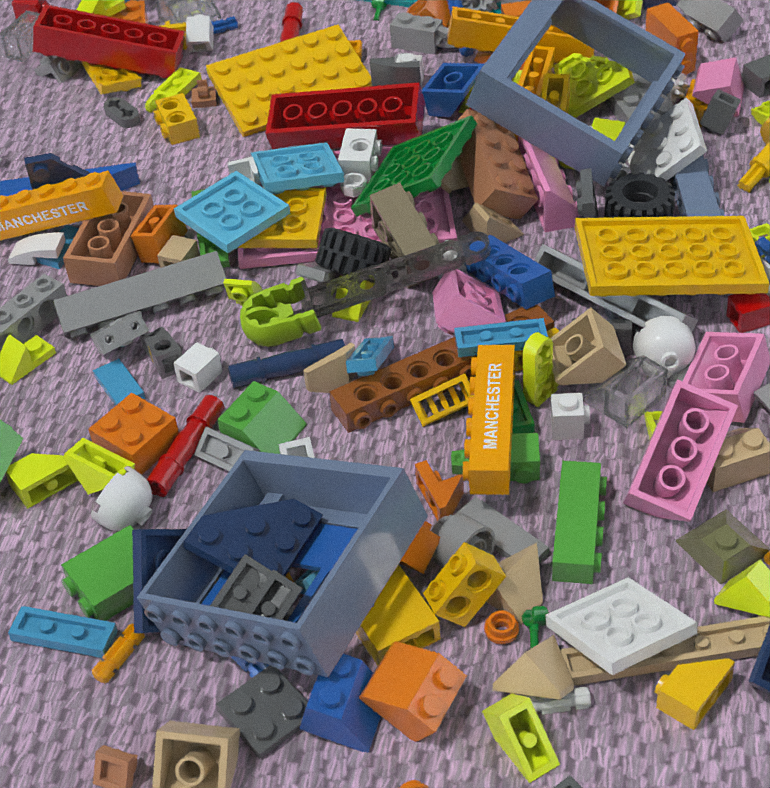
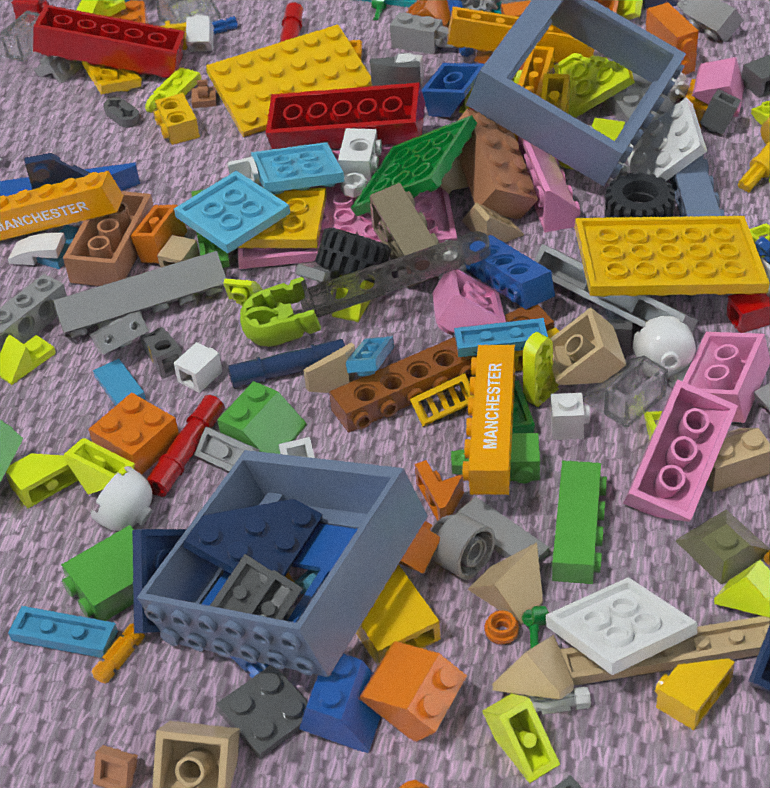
(464, 584): yellow brick -> none
(585, 188): dark grey plate -> none

